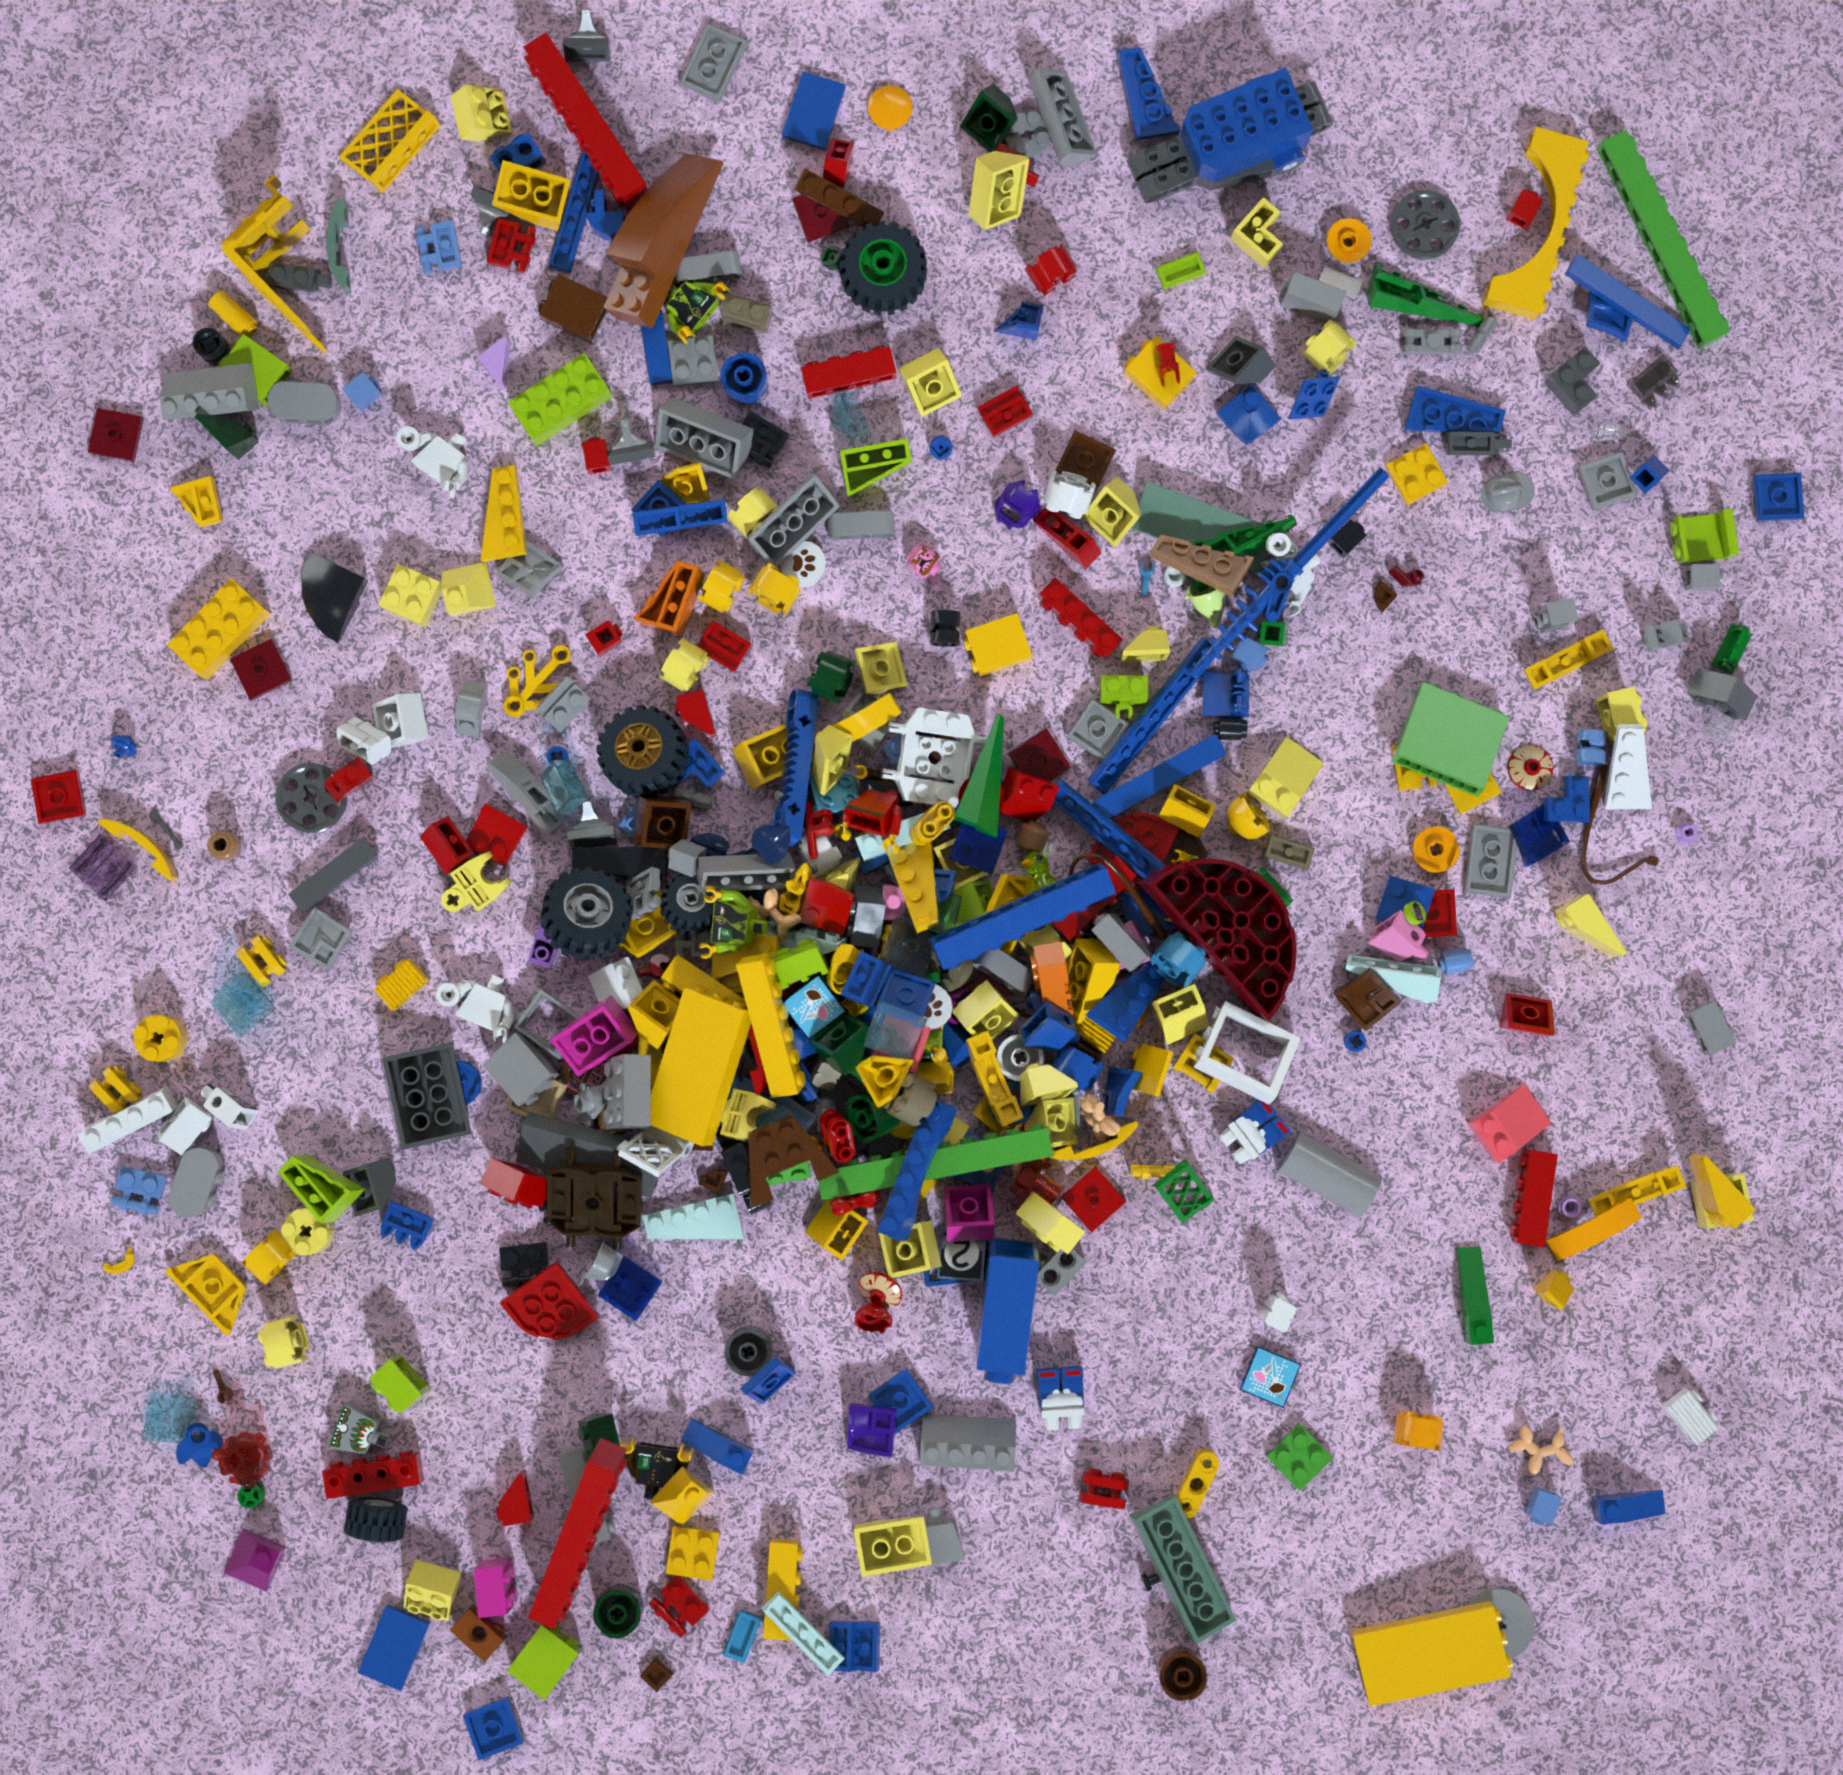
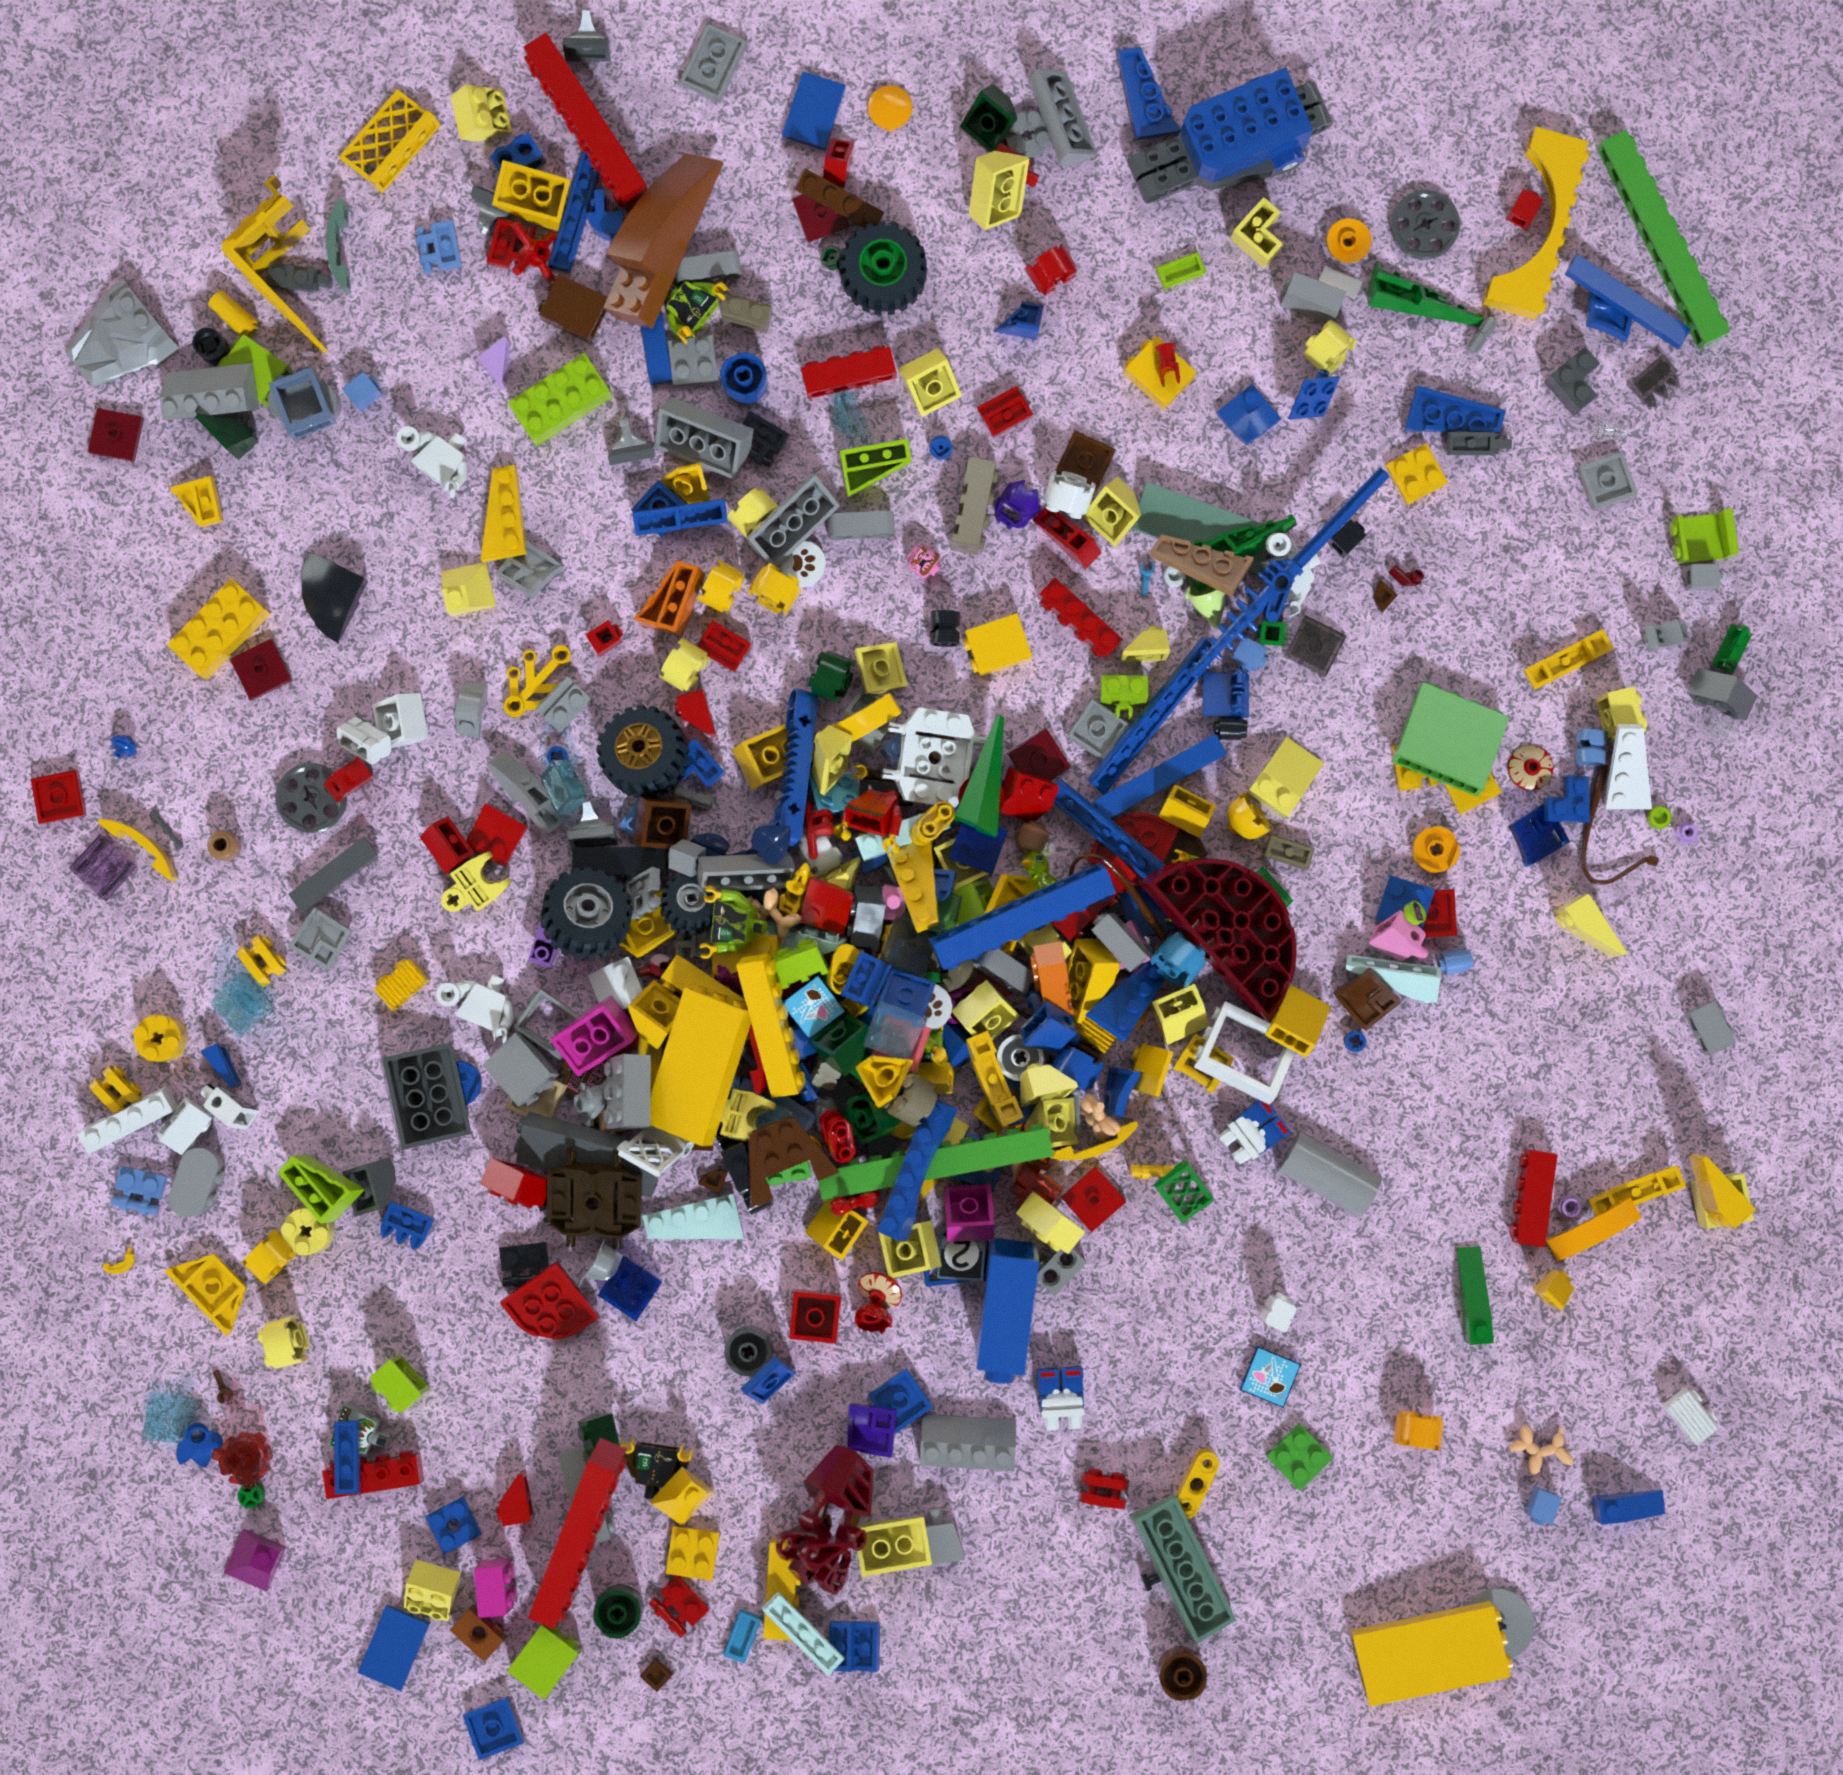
(119, 338): none -> light grey wedge
(221, 1062): none -> blue slope
(312, 423): none -> sand blue window
(347, 1456): none -> blue tile
(375, 1519): black wheel -> none
(411, 595): light yellow brick -> none
(447, 1538): none -> blue piece
(534, 252): none -> red bar
(596, 455): red brick -> none
(718, 1446): blue slope -> none
(727, 979): none -> magenta piece
(815, 1316): none -> red brick
(847, 1483): none -> dark red piece
(973, 506): none -> dark tan wedge
(1242, 362): dark grey slope -> none
(1298, 1021): none -> yellow brick
(1315, 646): none -> clear smoke plate
(1432, 342): light grey plate -> none
(1490, 861): light grey tile -> none
(1507, 492): light grey piece -> none
(1509, 1124): coral slope -> none
(1528, 1015): red slope -> none
(1556, 615): light grey brick -> none
(1649, 473): blue brick -> none
(1659, 817): none -> lime tile
(1778, 497): blue plate -> none

